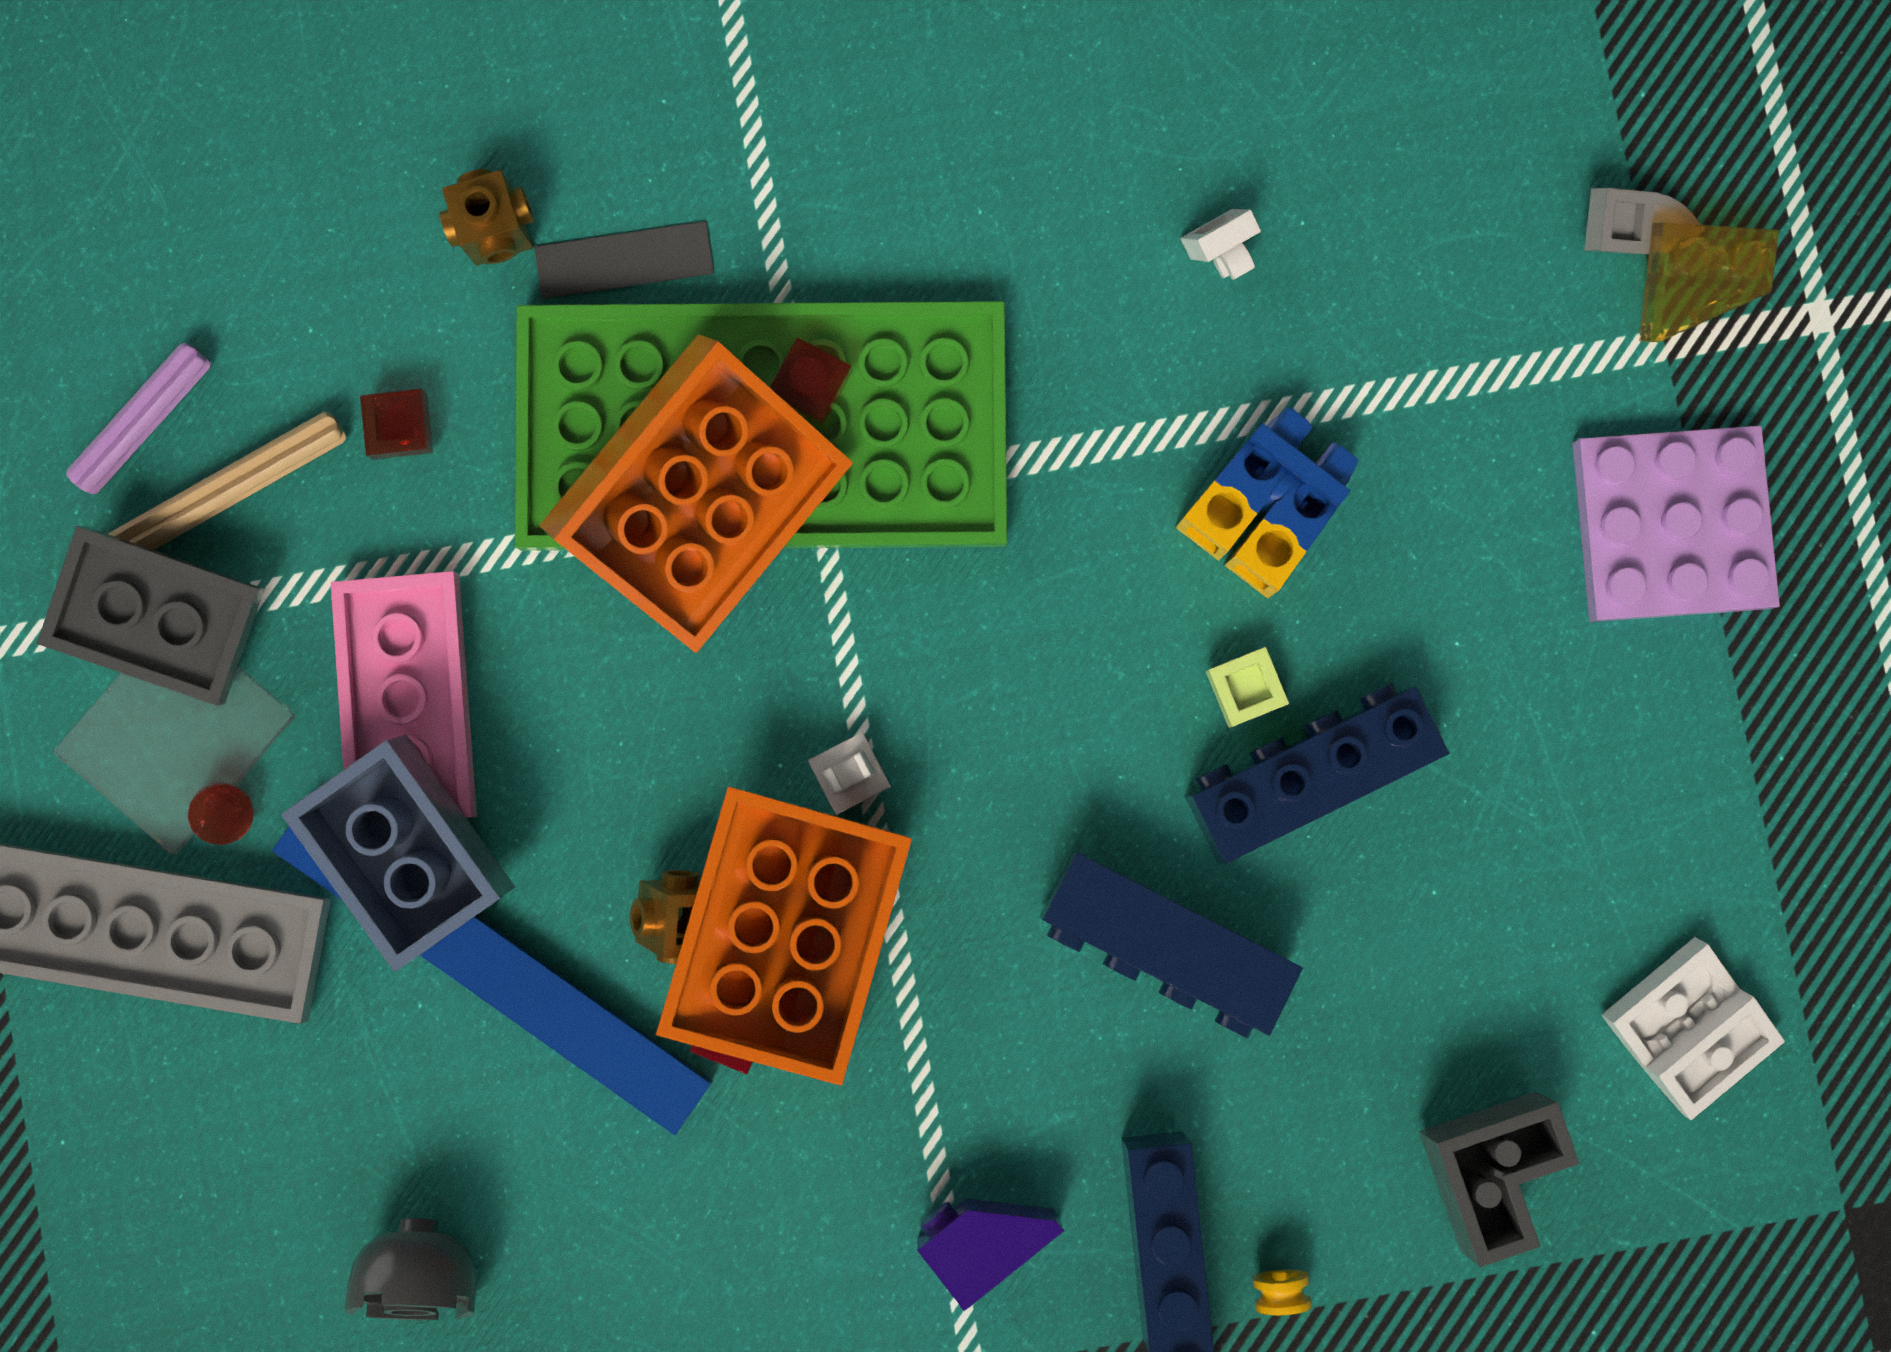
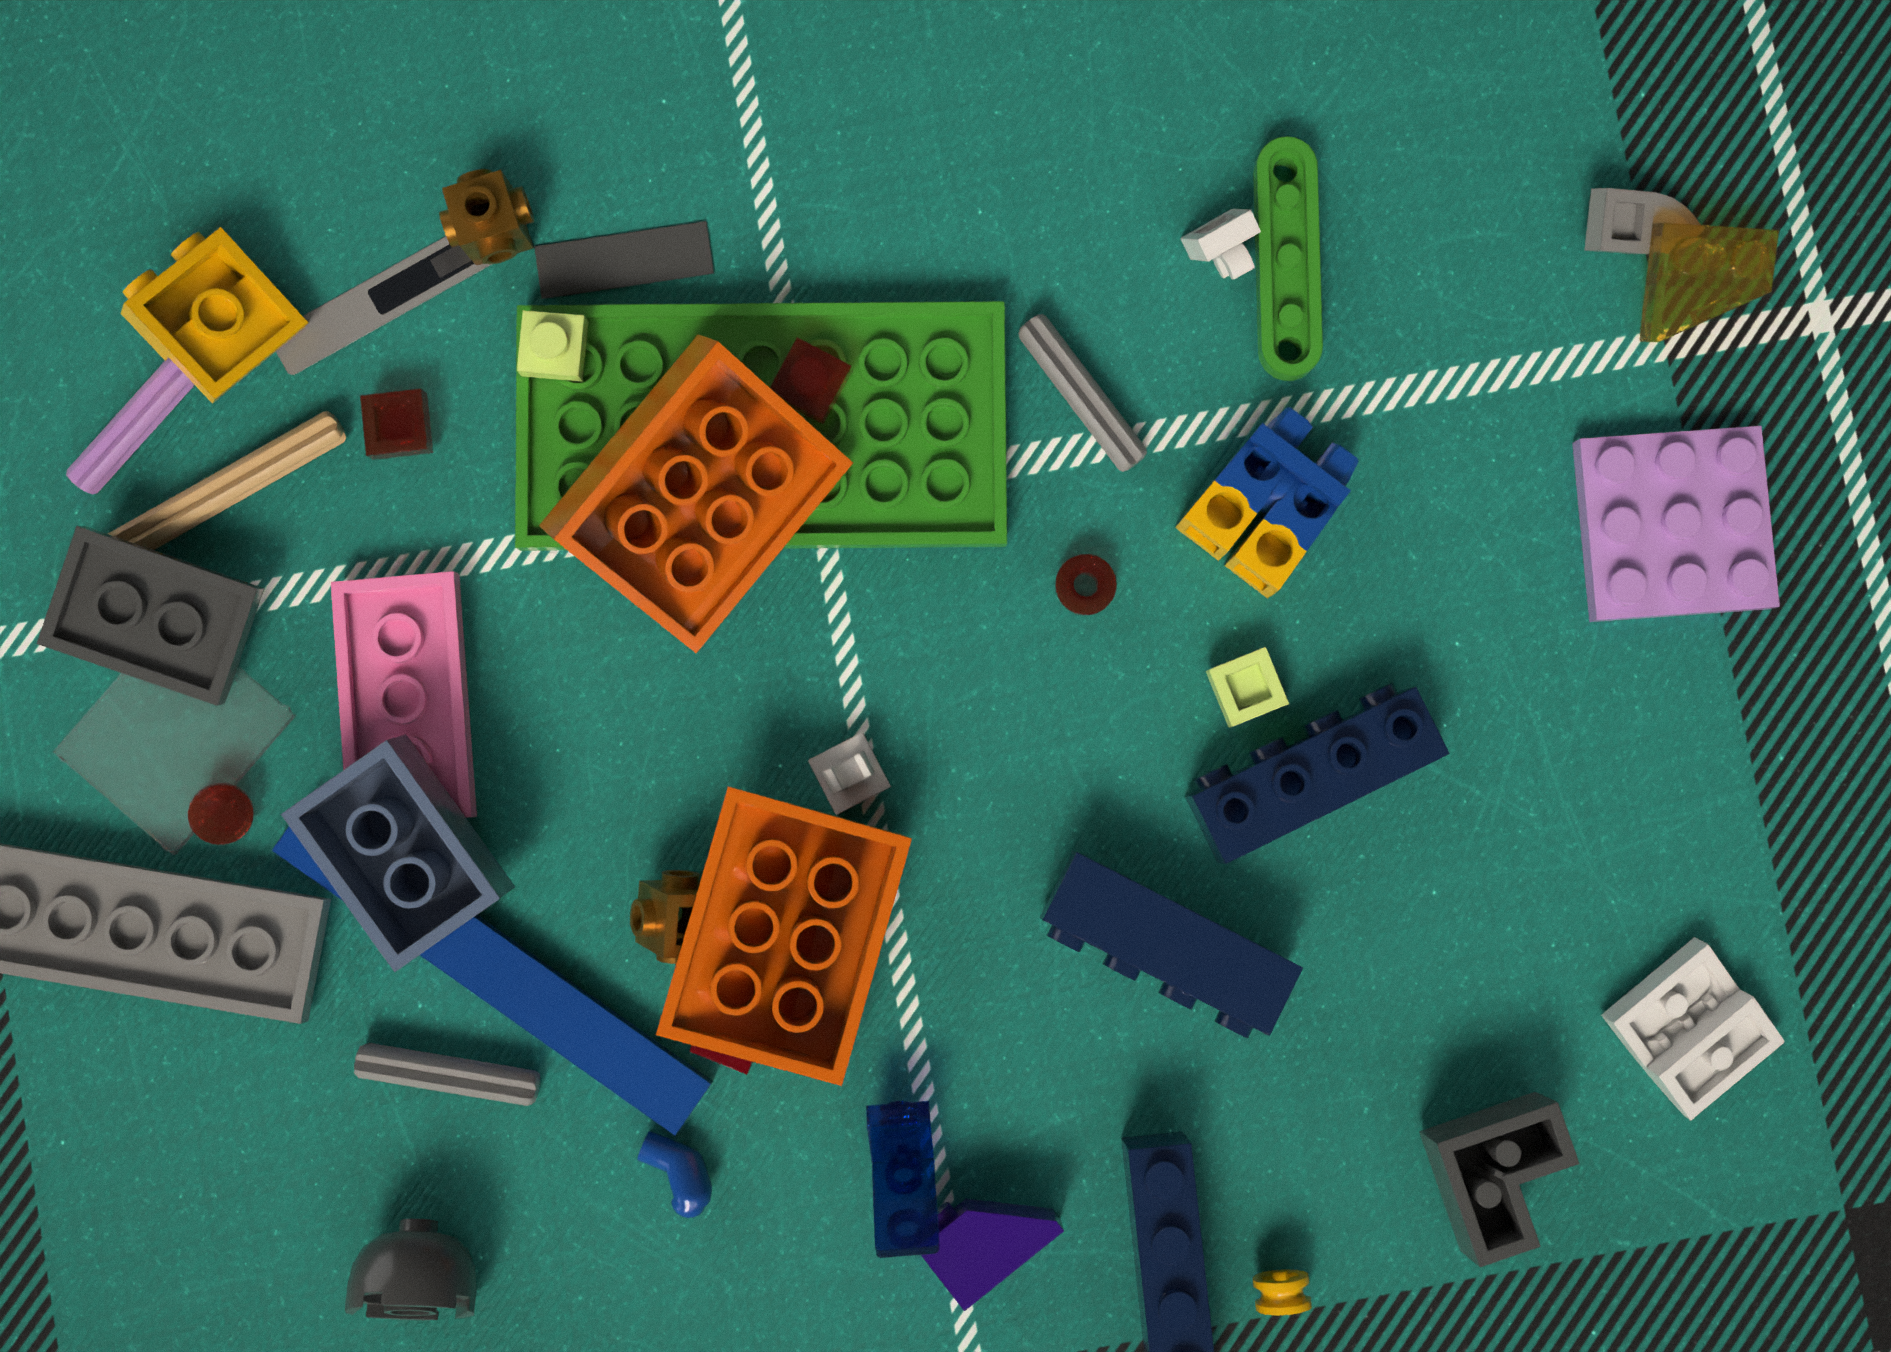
(211, 313): none -> yellow plate
(377, 303): none -> light grey sticker
(447, 1074): none -> light grey axle
(552, 345): none -> yellowish green plate
(685, 1172): none -> blue arm
(903, 1179): none -> clear blue bracket
(1082, 392): none -> light grey axle
(1085, 565): none -> clear red plate
(1288, 258): none -> bright green plate

